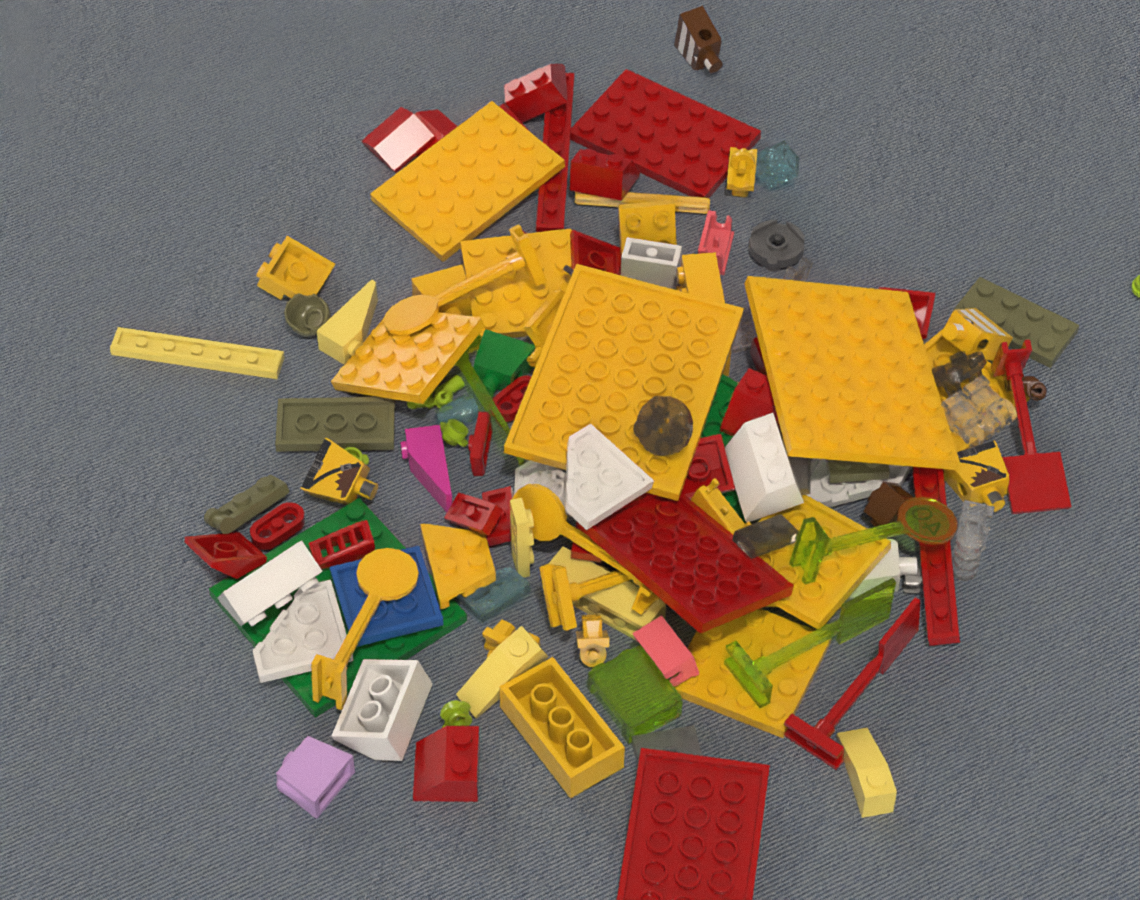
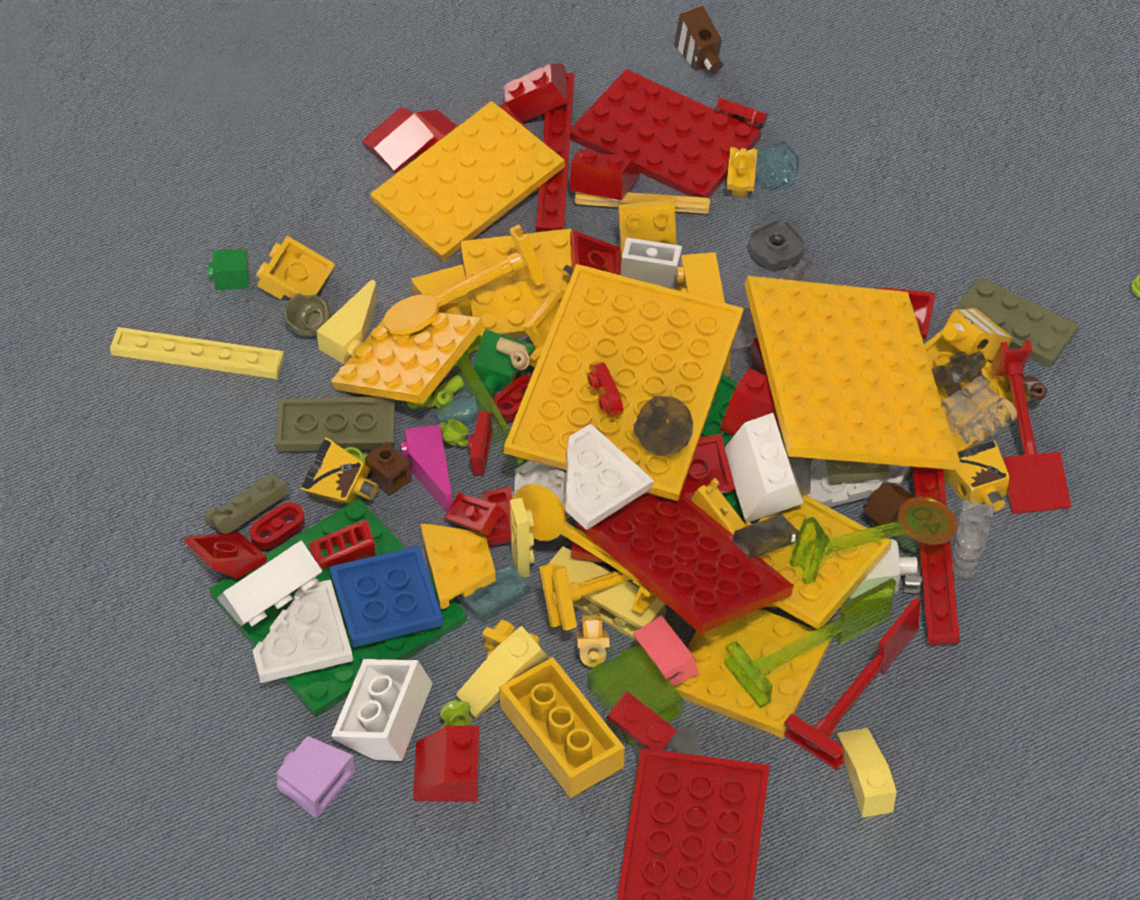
(229, 269): none -> green brick
(382, 576): yellow piece -> none
(388, 468): none -> reddish brown brick
(517, 352): none -> tan arm
(609, 396): none -> red plate
(640, 722): none -> red plate
(717, 239): coral hinge -> none
(751, 116): none -> red plate

